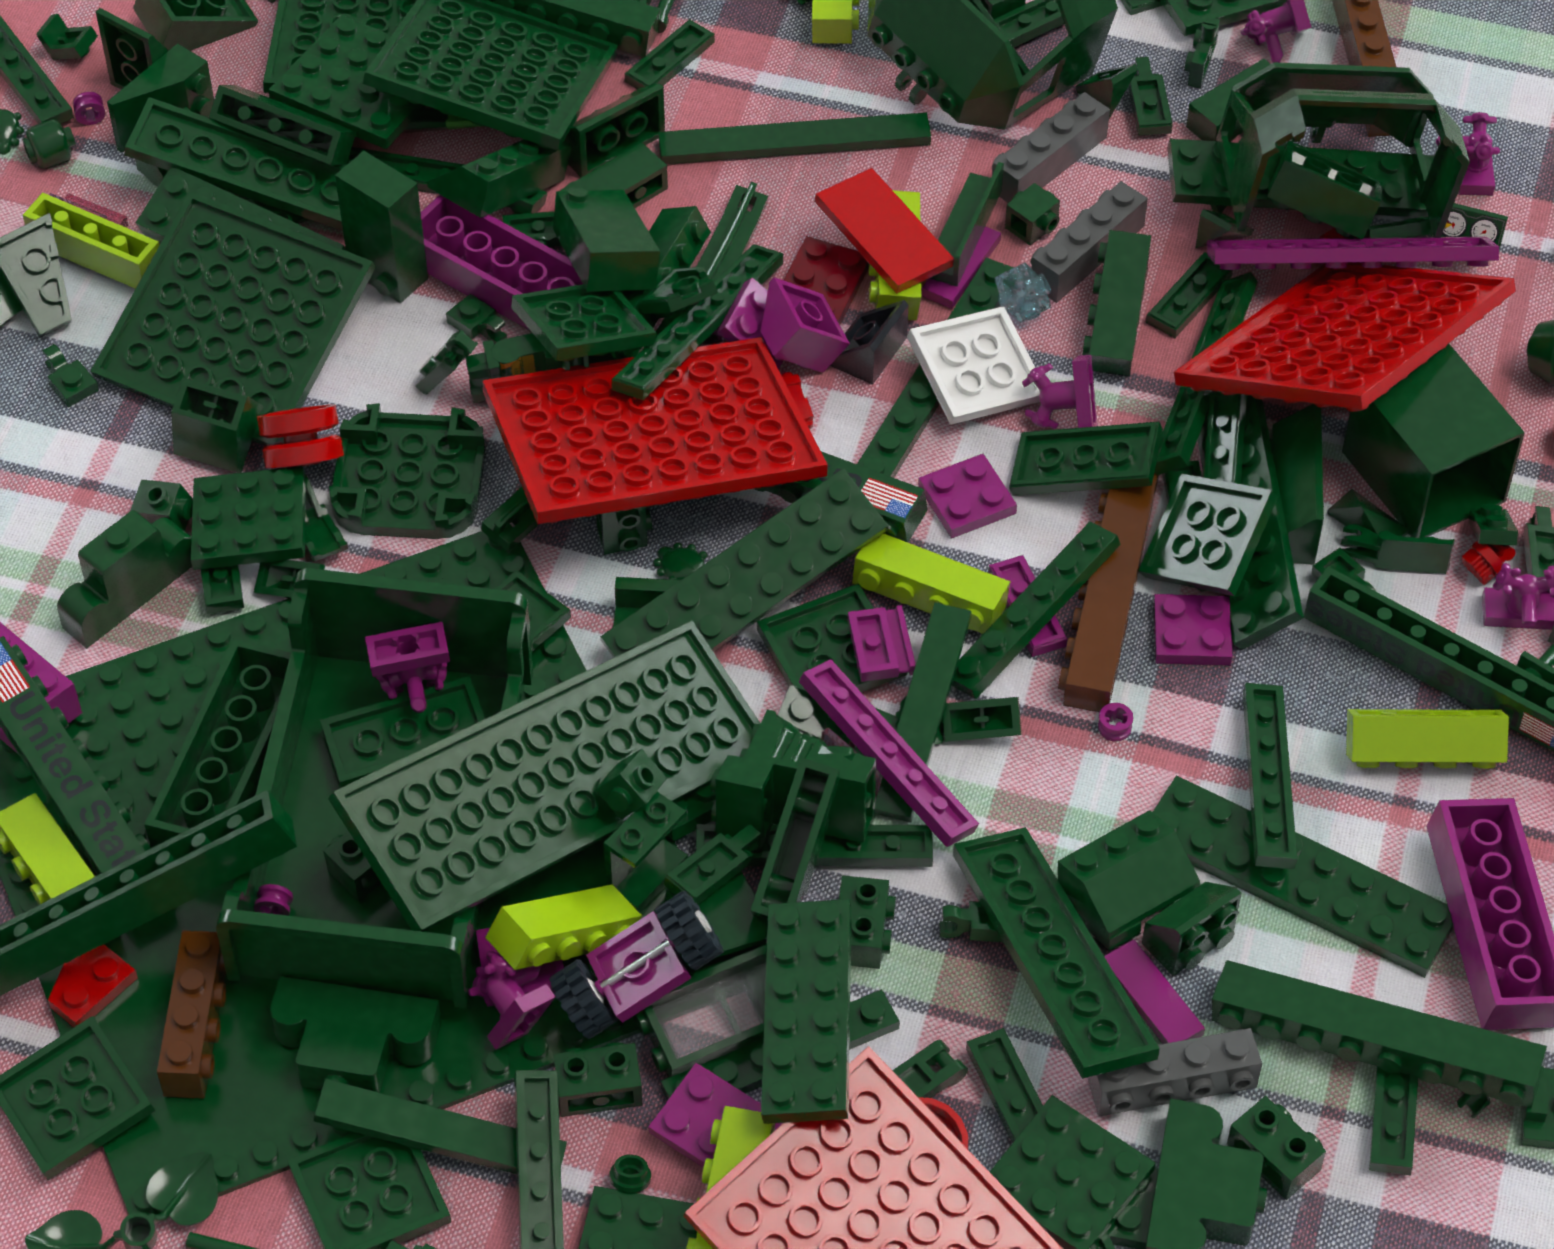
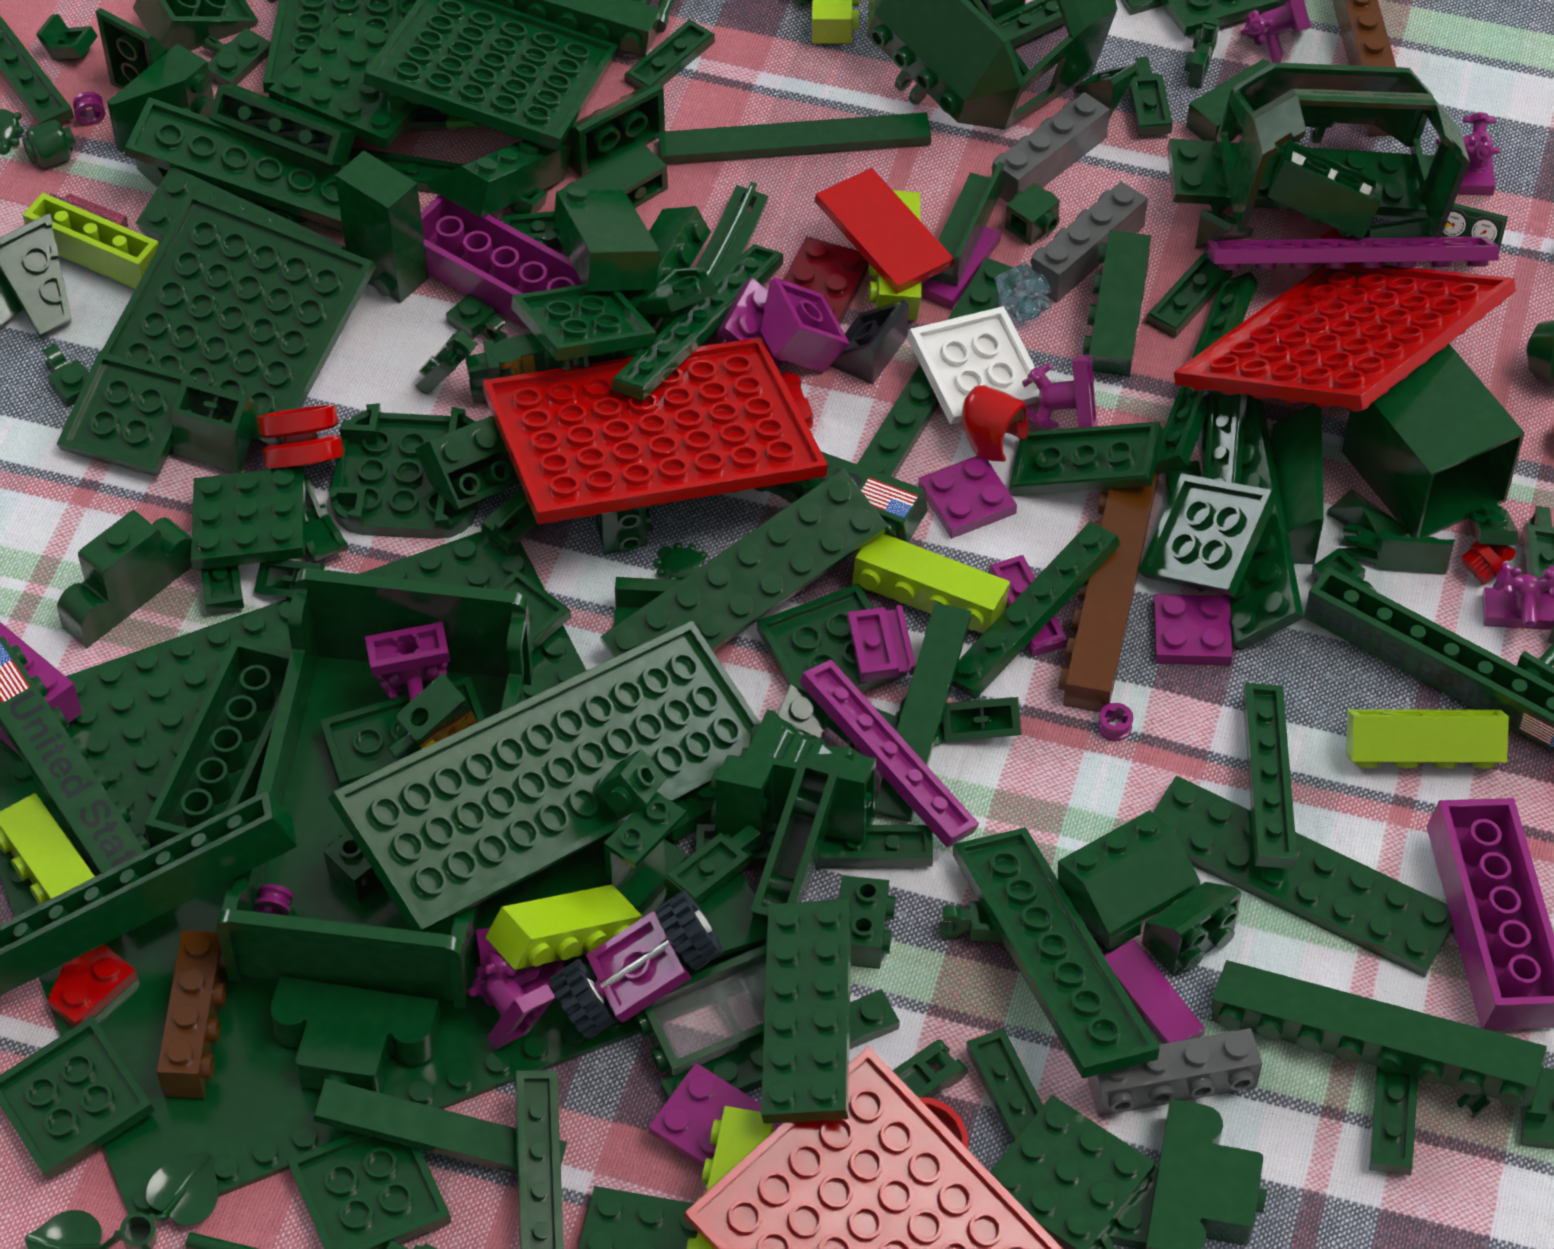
(124, 414): none -> dark green plate
(162, 500): dark green brick -> none
(237, 57): none -> dark green plate
(431, 717): none -> dark green torso
(468, 463): none -> dark green slope
(598, 1079): dark green brick -> none
(630, 1174): dark green plate -> none
(988, 416): none -> red piece
(1288, 1151): dark green brick -> none

